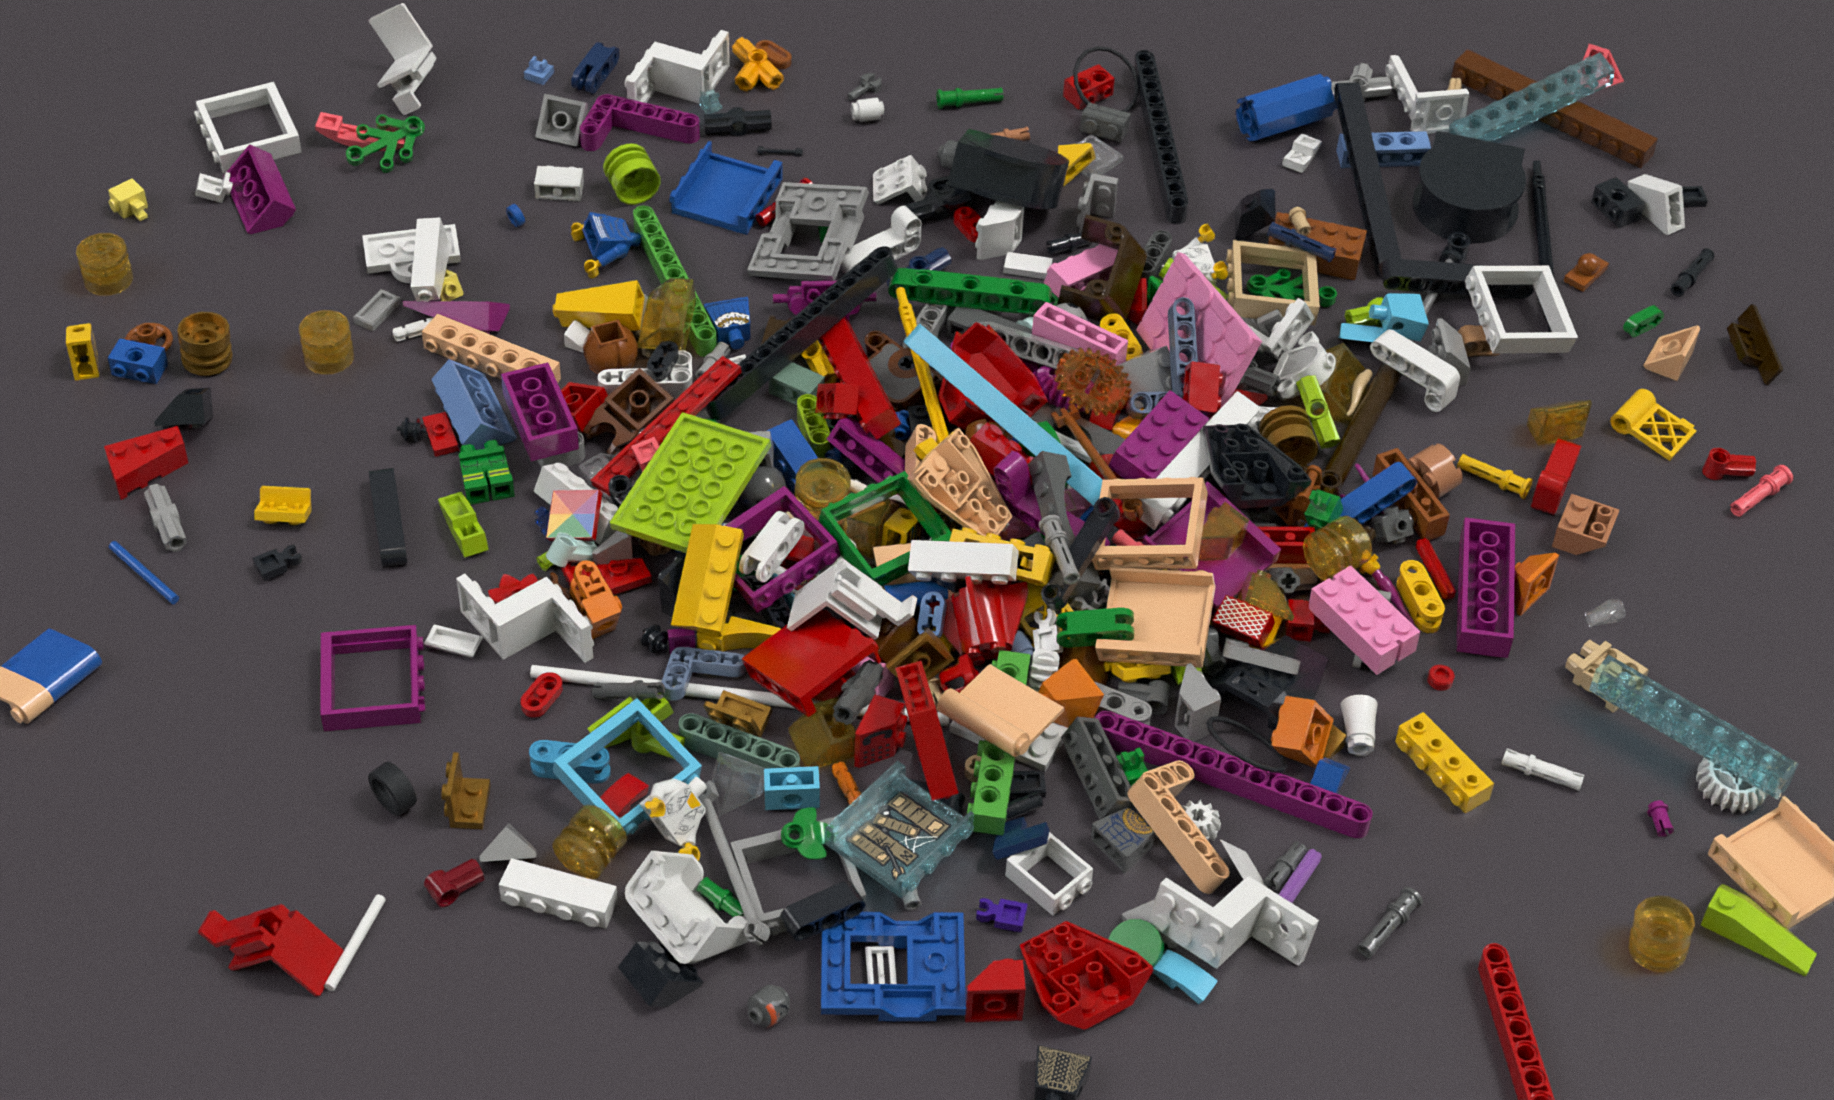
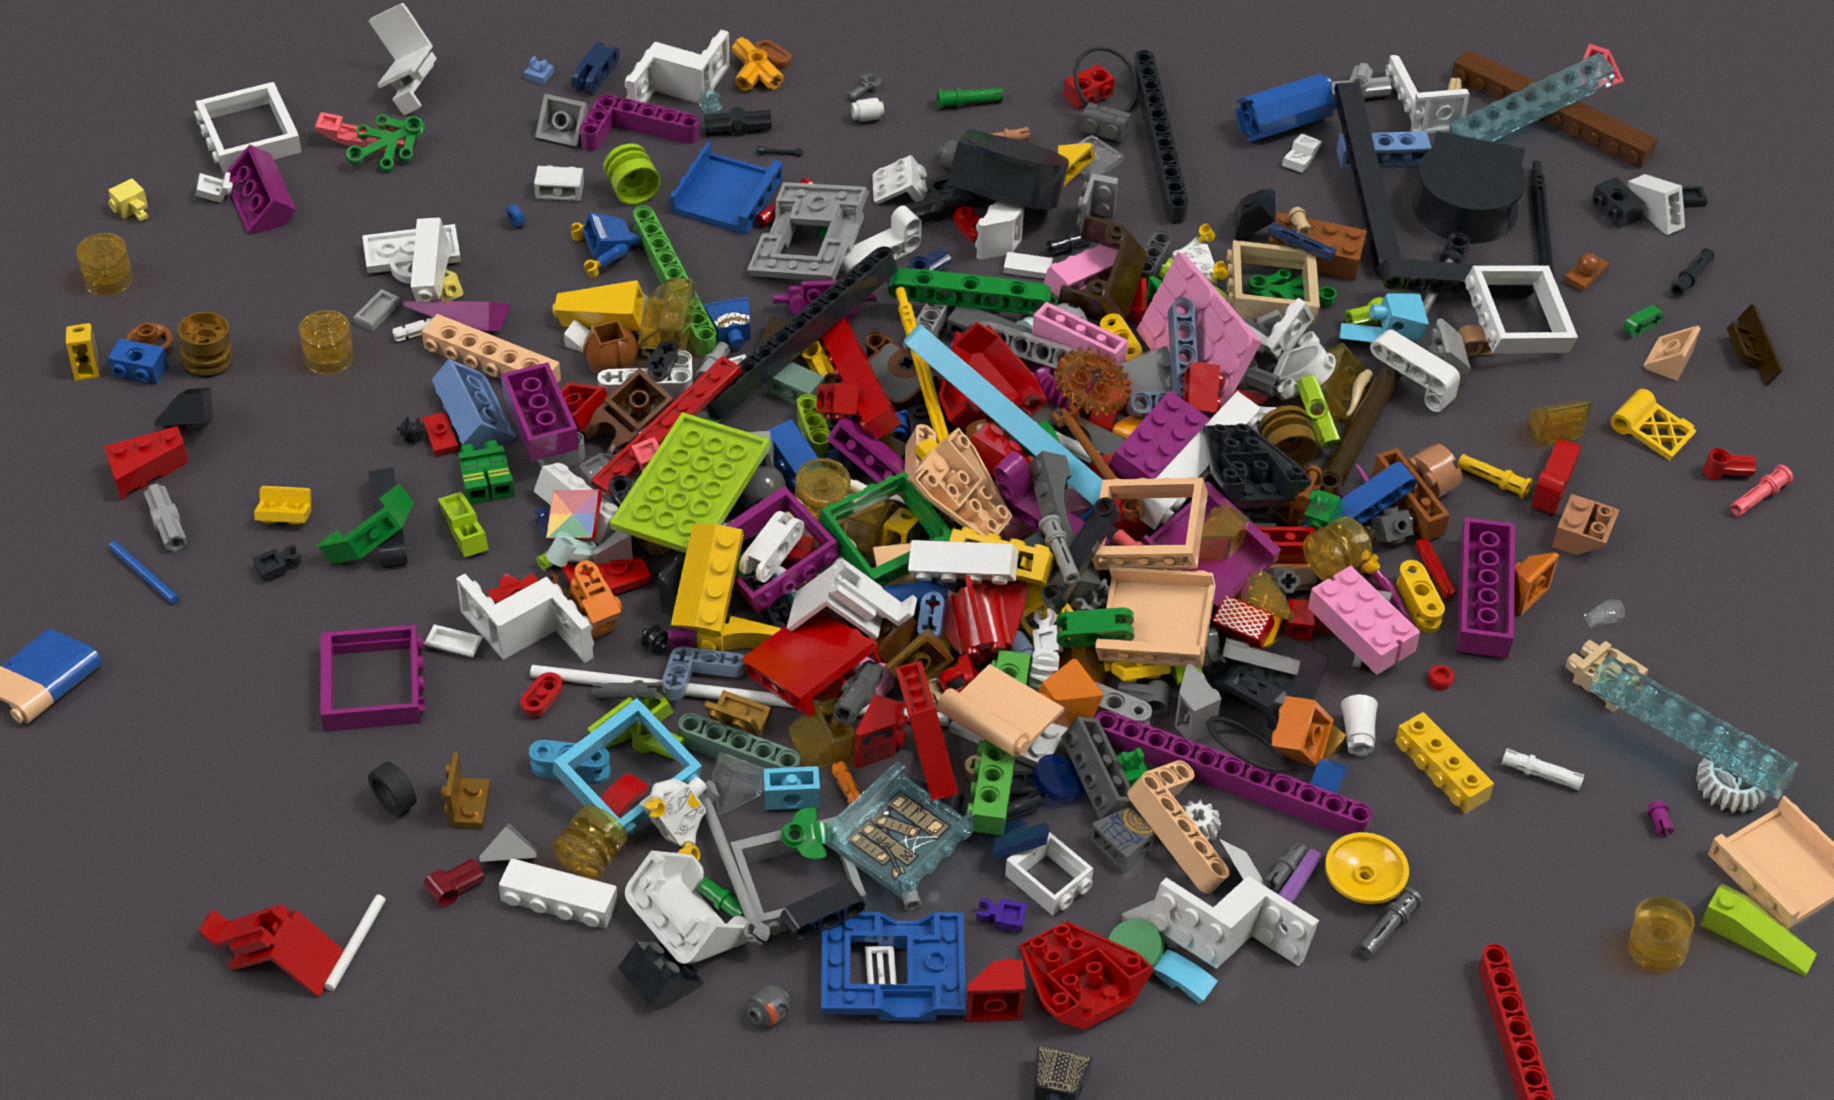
(370, 532): none -> green slope
(1057, 778): none -> clear blue tile
(1370, 858): none -> yellow dish

